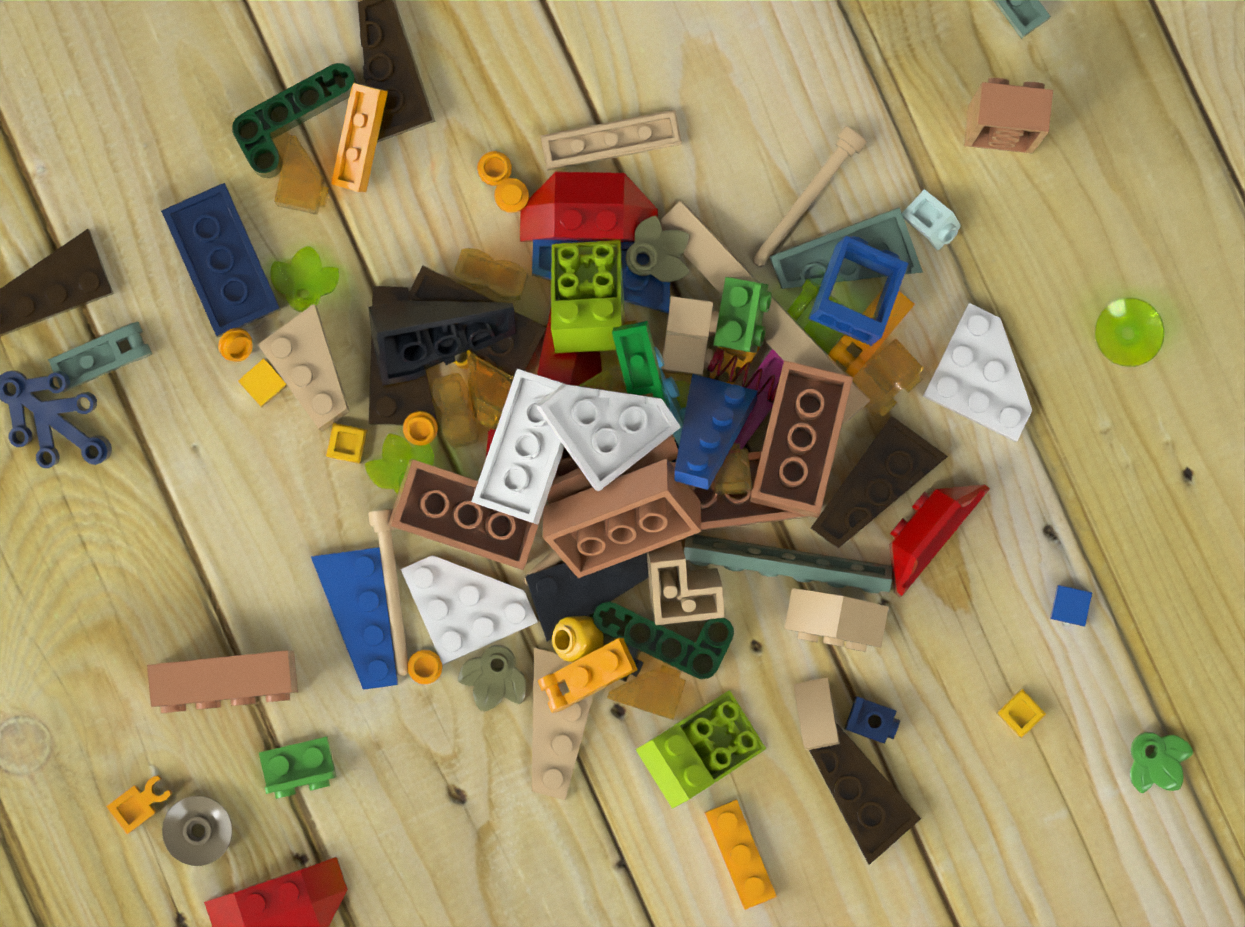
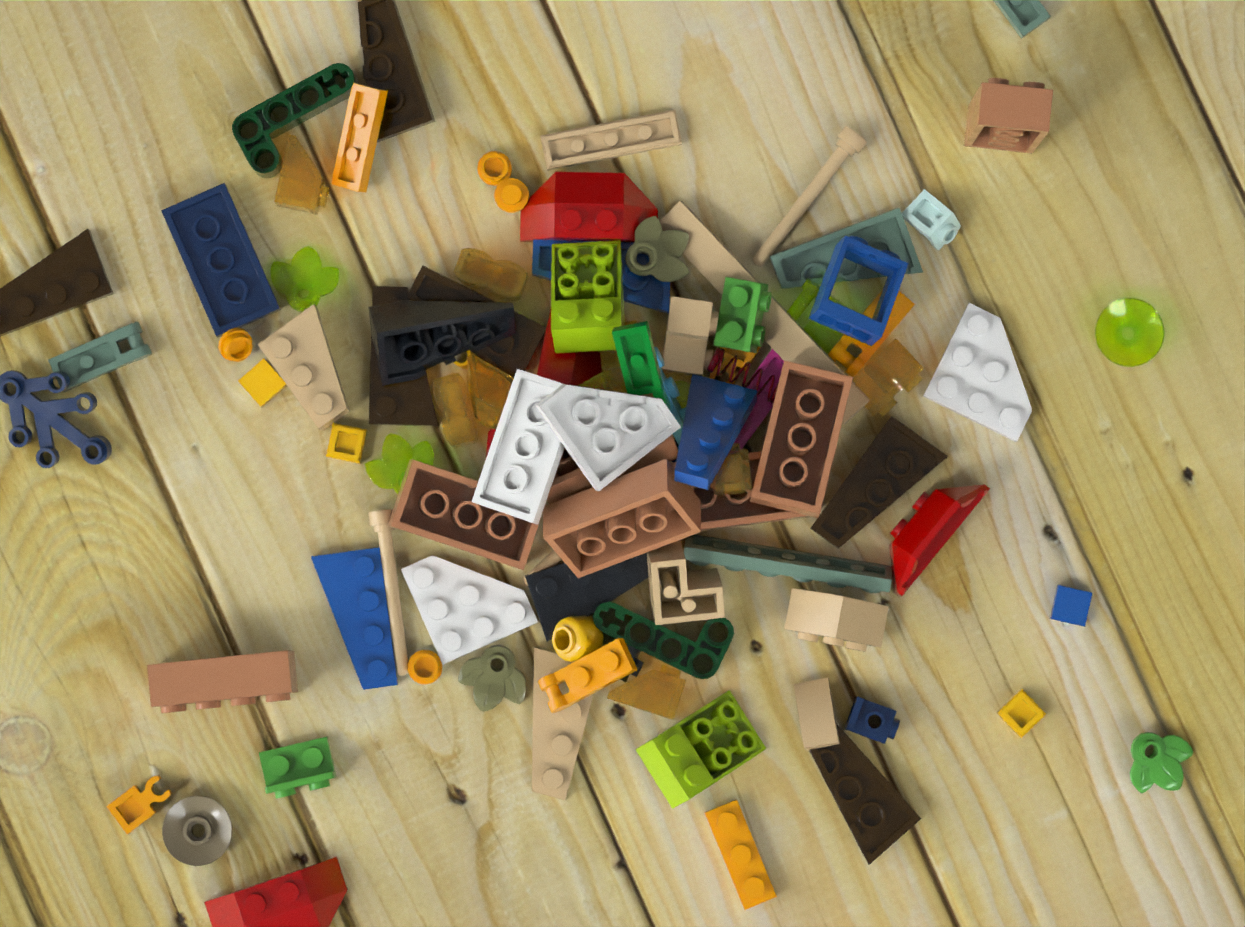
(420, 428): light orange plate -> none

